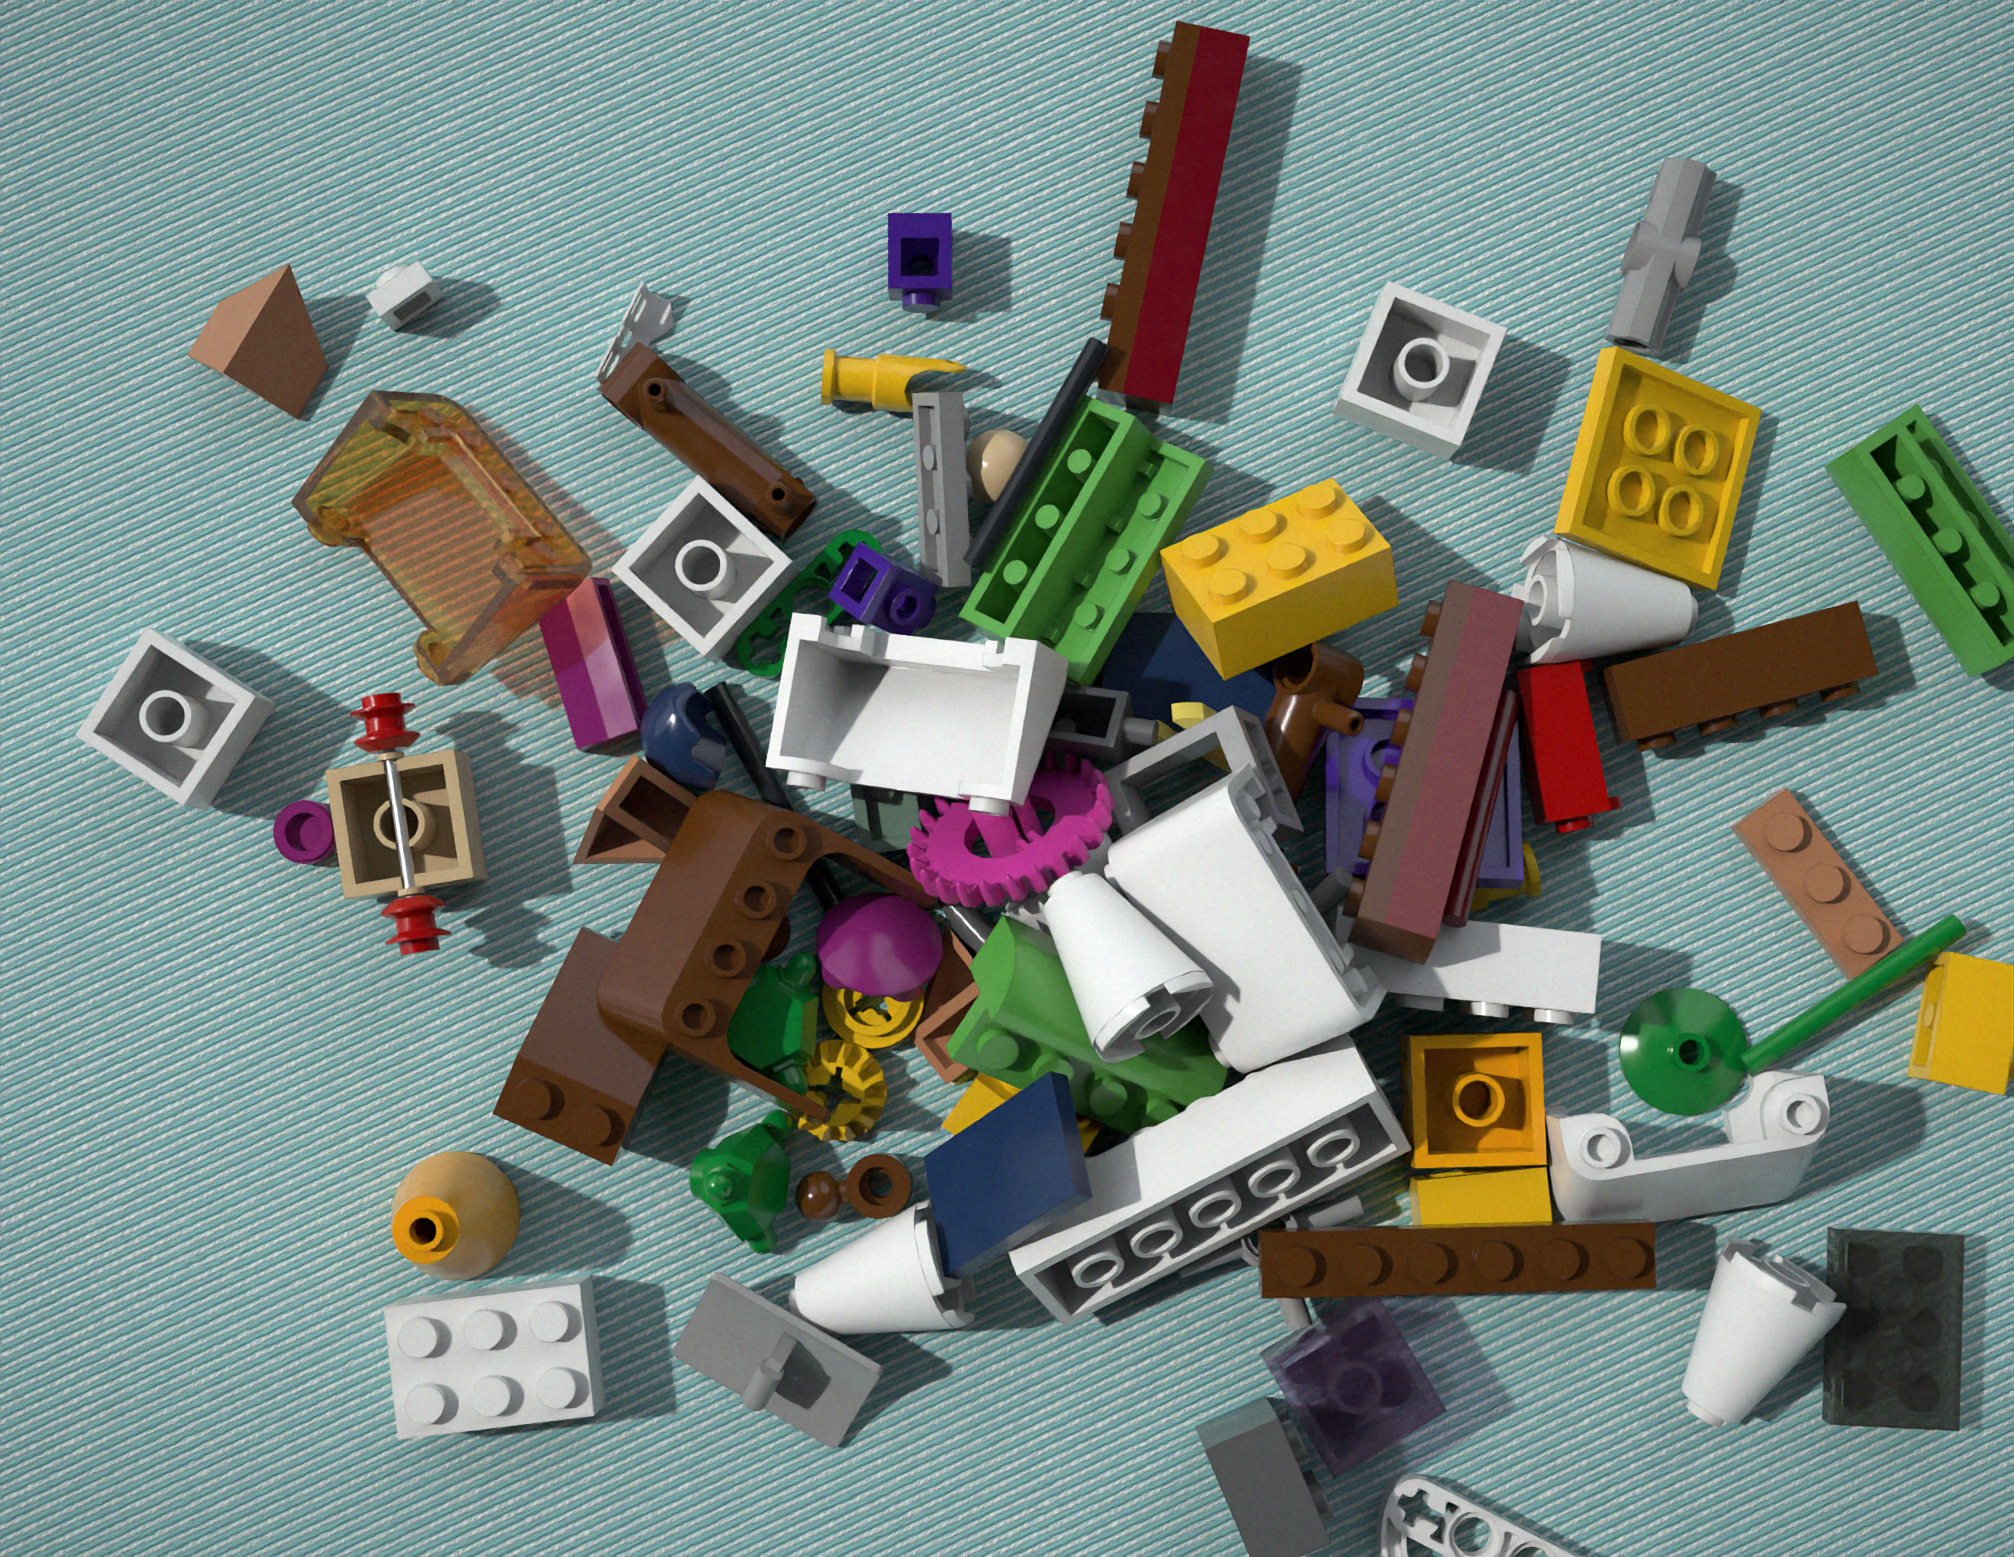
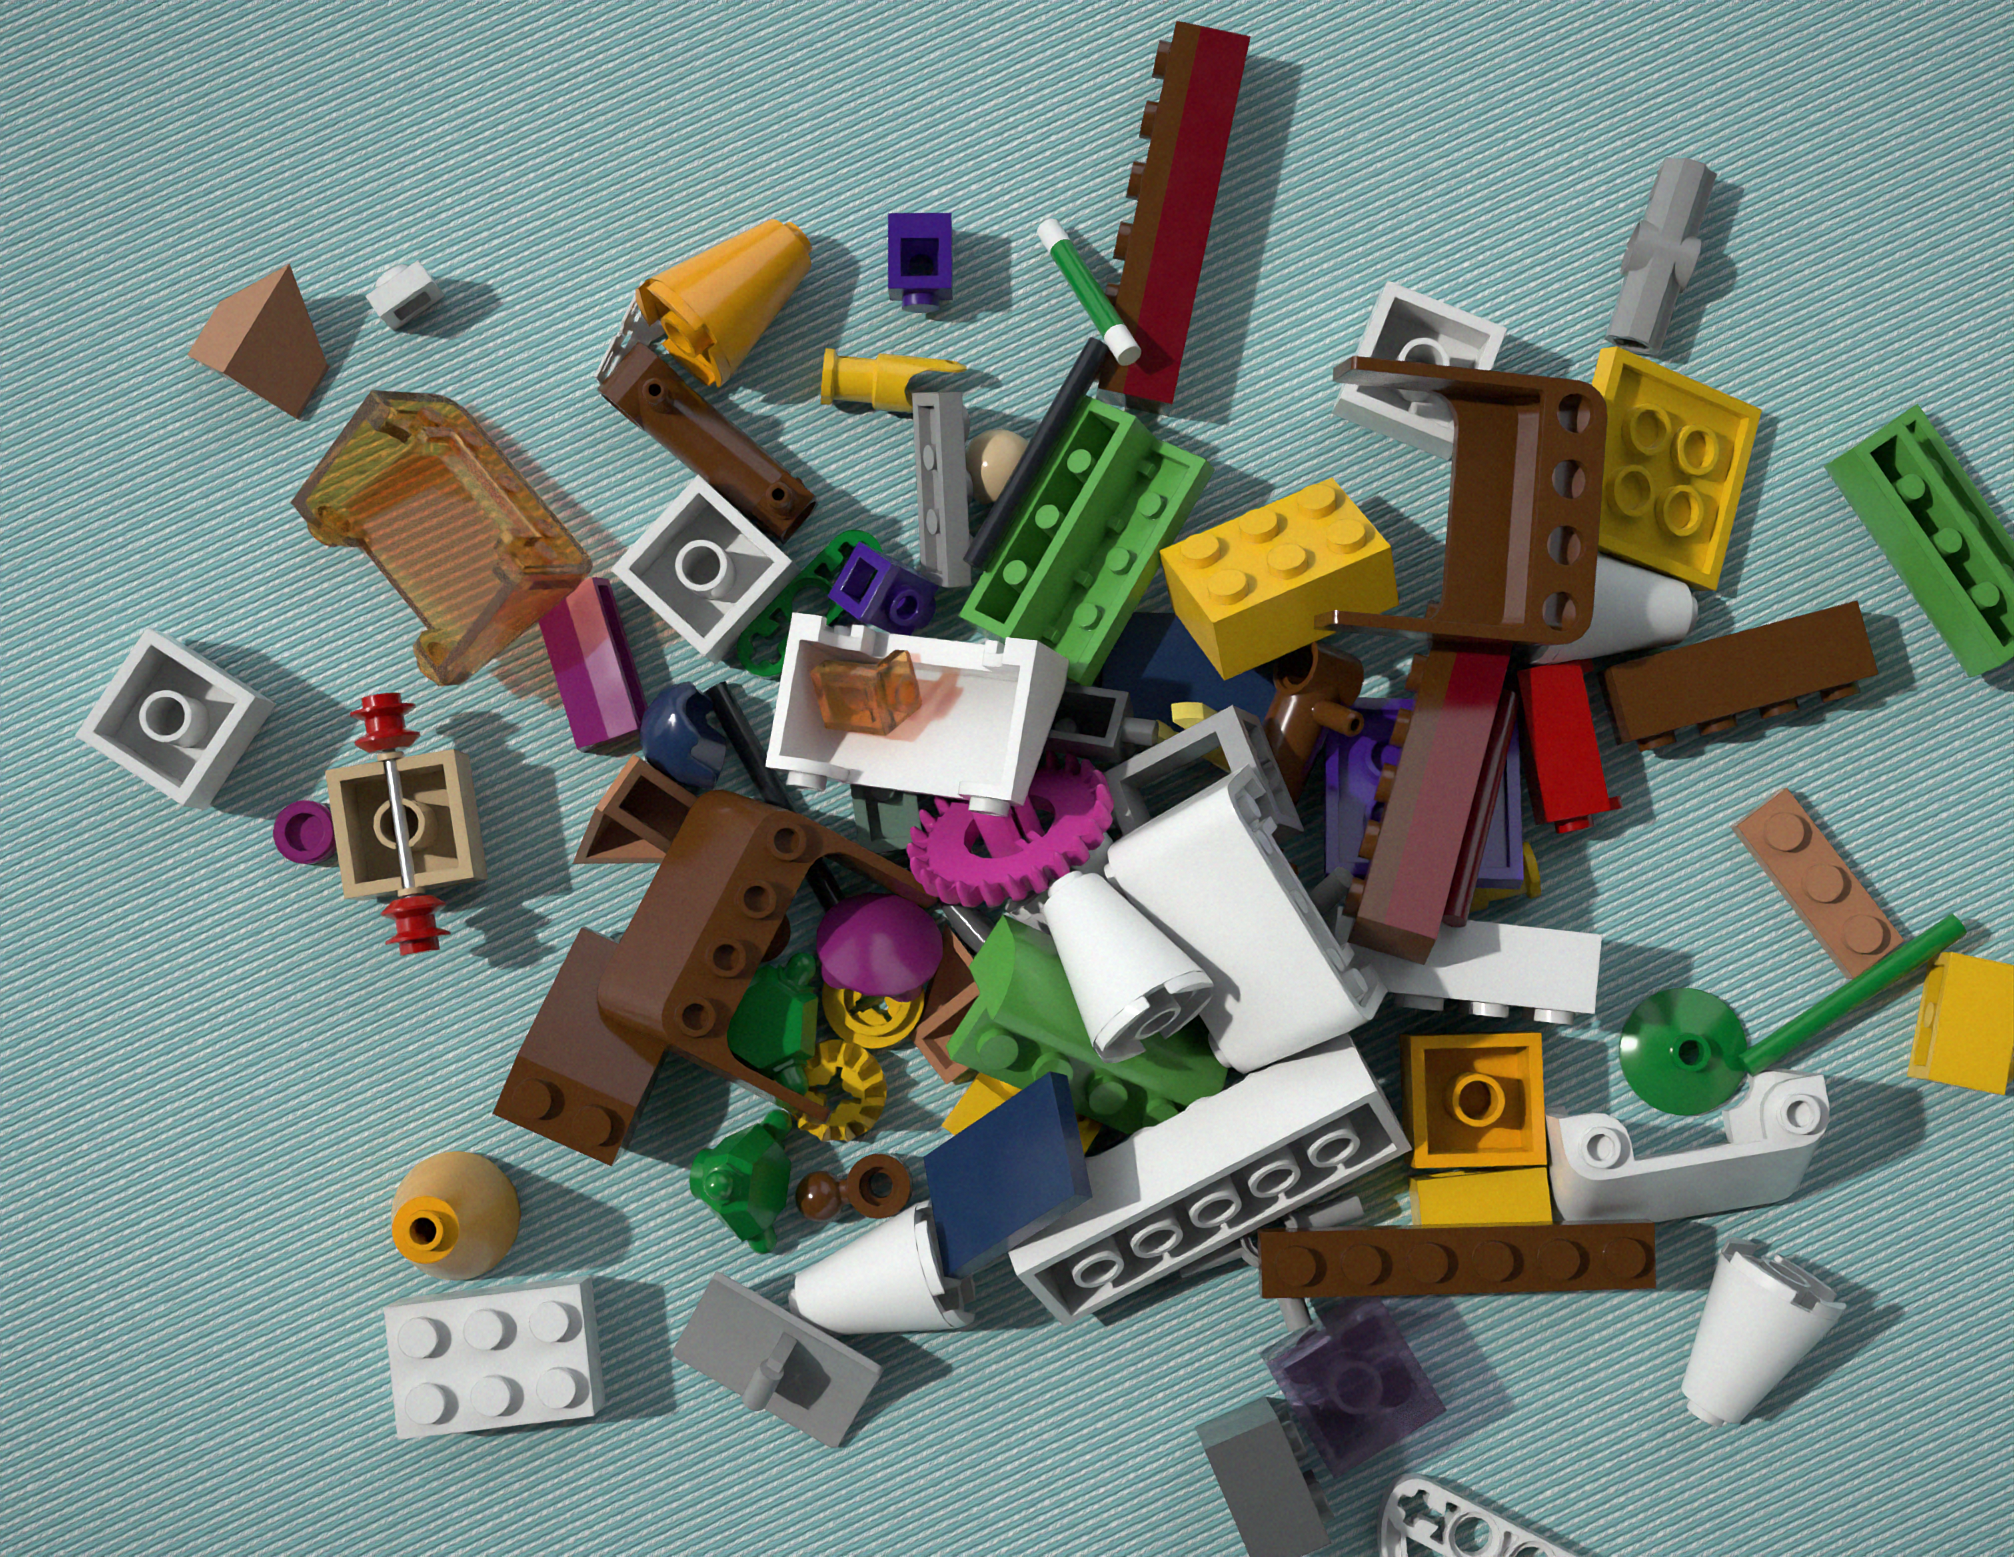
(726, 297): none -> light orange cone
(866, 695): none -> clear orange bracket
(1089, 292): none -> green bar
(1517, 506): none -> reddish brown windscreen
(1901, 1336): clear smoke plate -> none

